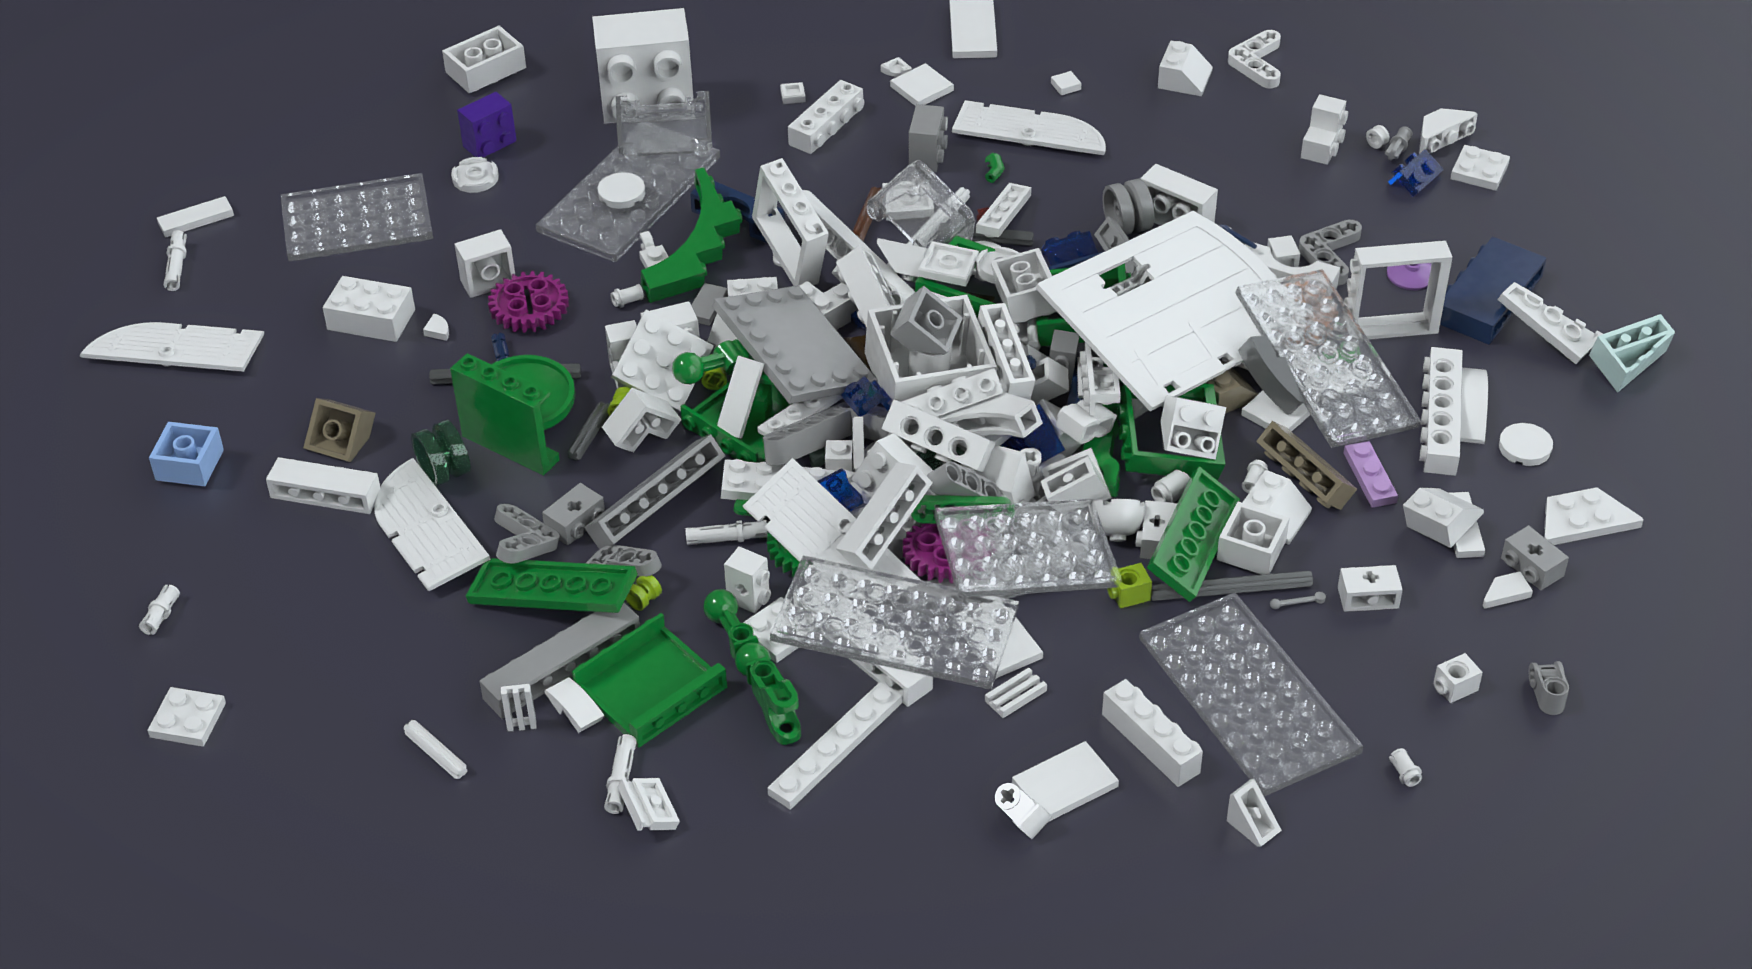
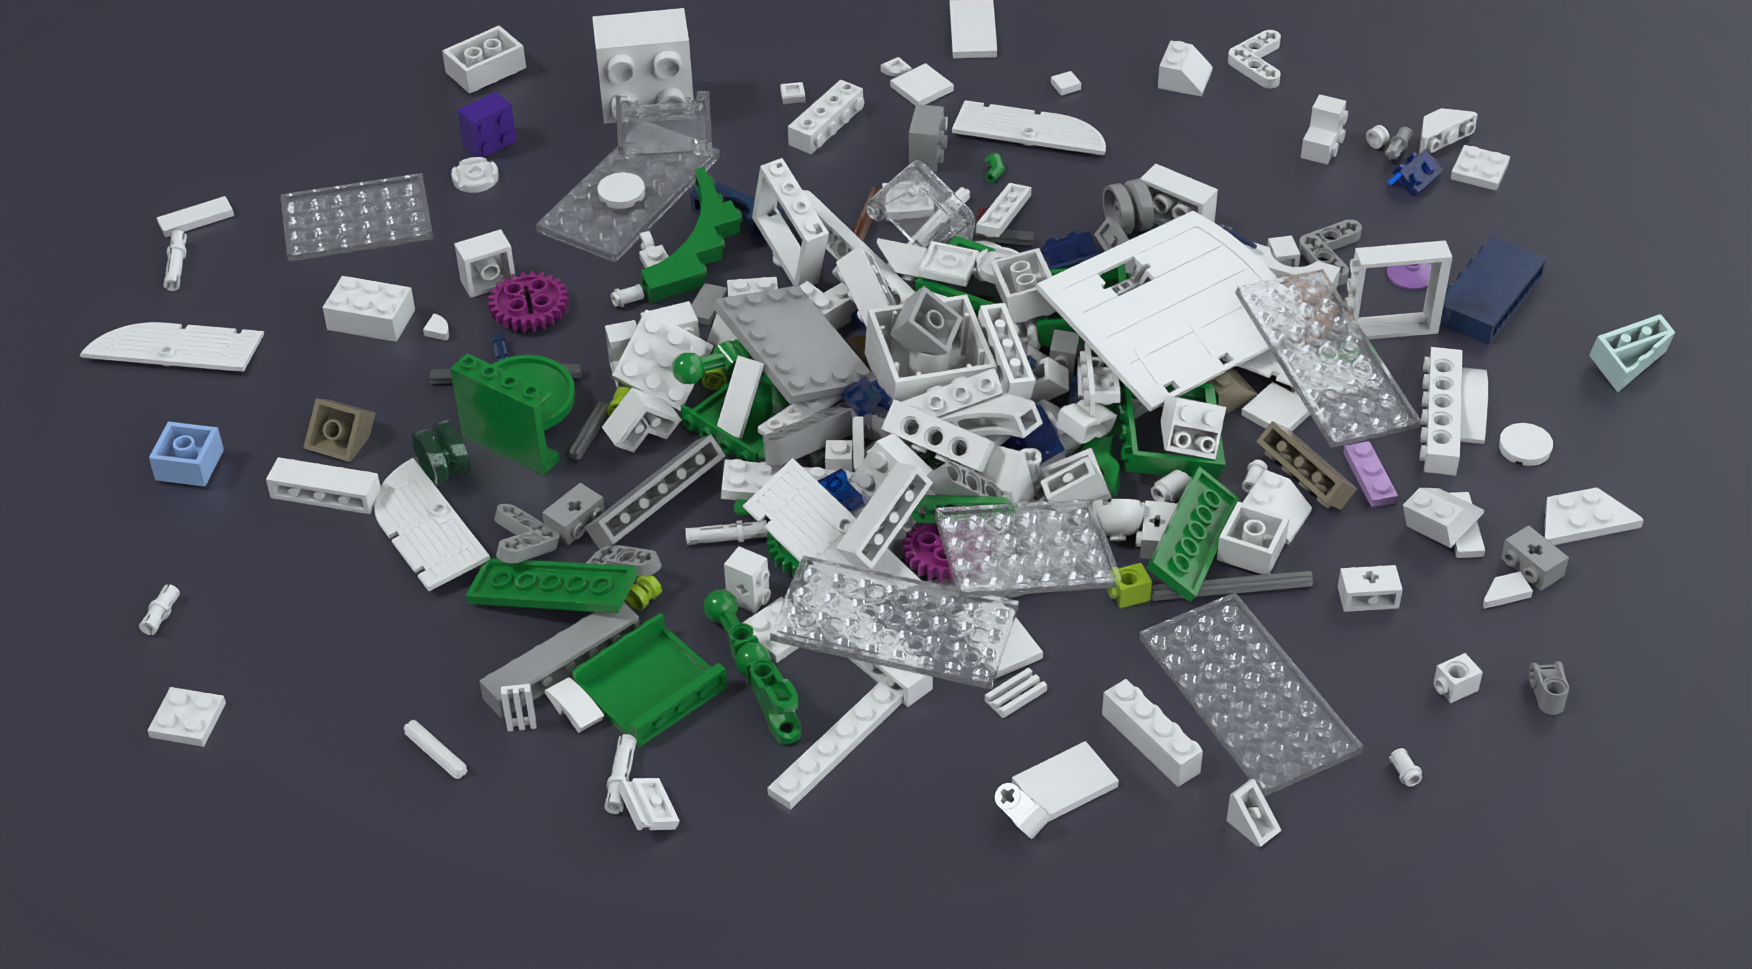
(1271, 373): dark grey slope -> none
(1319, 598): light grey hinge -> none
(1563, 333): white wing -> none

